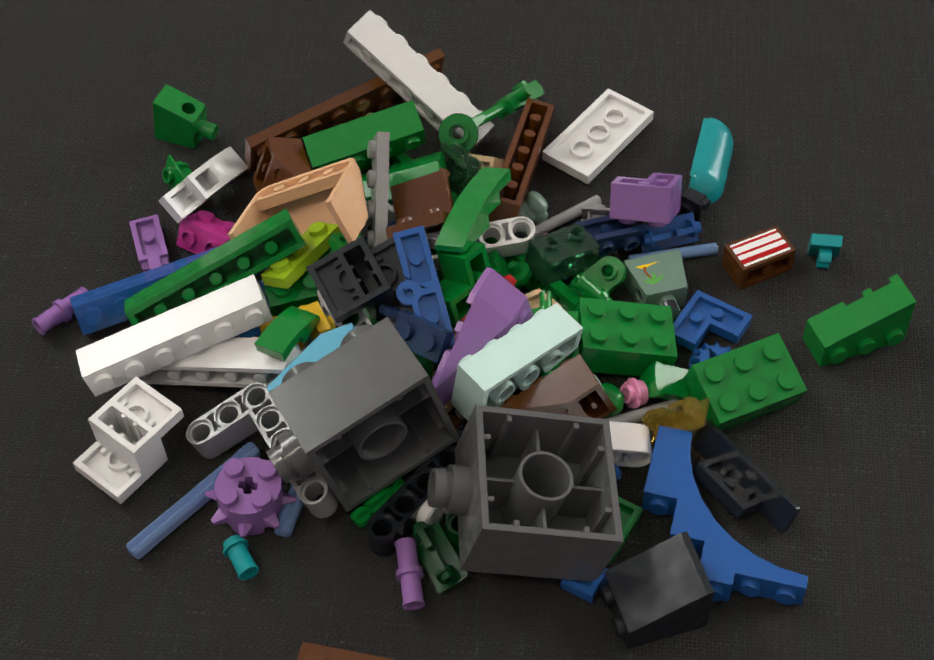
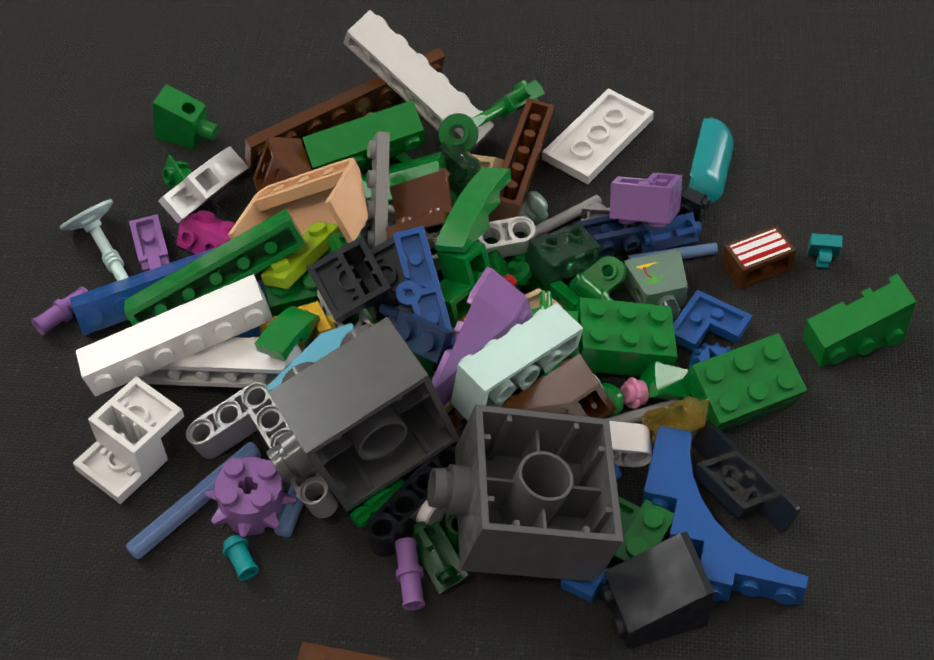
(91, 223): none -> light aqua dish
(645, 531): none -> green plate

